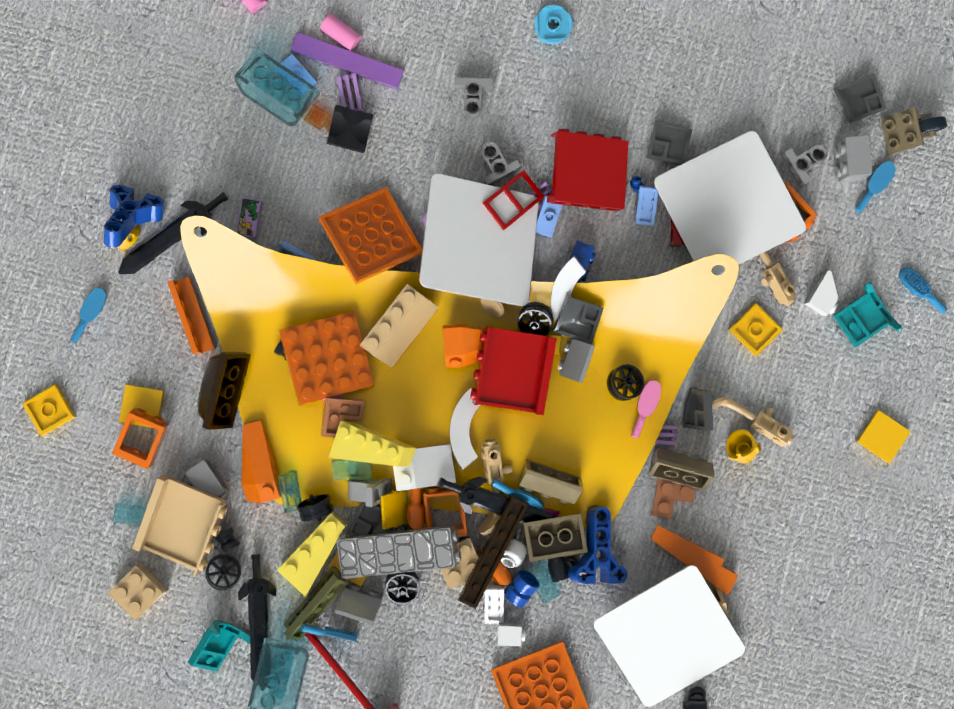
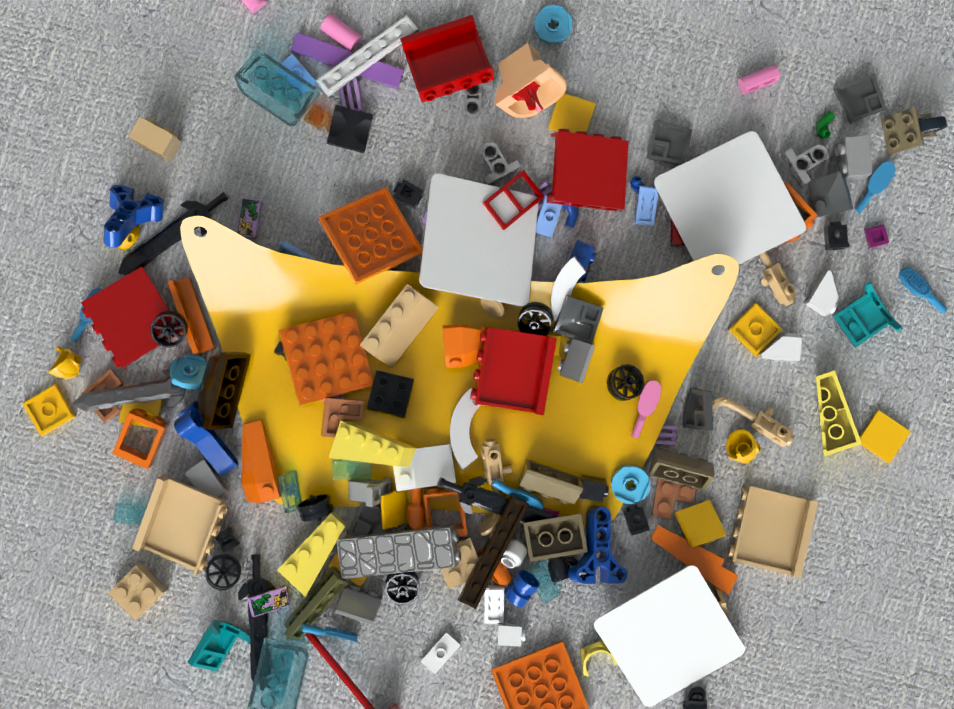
(66, 365): none -> yellow helmet
(107, 381): none -> nougat plate
(124, 316): none -> red panel
(132, 394): none -> flat silver sword
(155, 138): none -> tan brick
(168, 329): none -> black wheel
(185, 379): none -> medium azure plate
(207, 441): none -> blue beam
(268, 601): none -> tile
(366, 56): none -> white tile
(390, 394): none -> black brick
(405, 186): none -> black brick
(440, 652): none -> white plate
(447, 59): none -> red panel
(528, 84): none -> light nougat piece
(571, 114): none -> yellow tile
(572, 215): none -> blue arm
(591, 649): none -> light yellow helmet
(594, 488): none -> black brick
(634, 494): none -> medium azure plate
(635, 528): none -> black brick
(700, 524): none -> yellow tile
(758, 79): none -> bright pink brick
(772, 531): none -> tan panel
(783, 348): none -> white slope
(822, 125): none -> green arm
(830, 194): none -> dark grey plate
(831, 240): none -> black brick
(835, 417): none -> light yellow wedge
(876, 236): none -> magenta tile

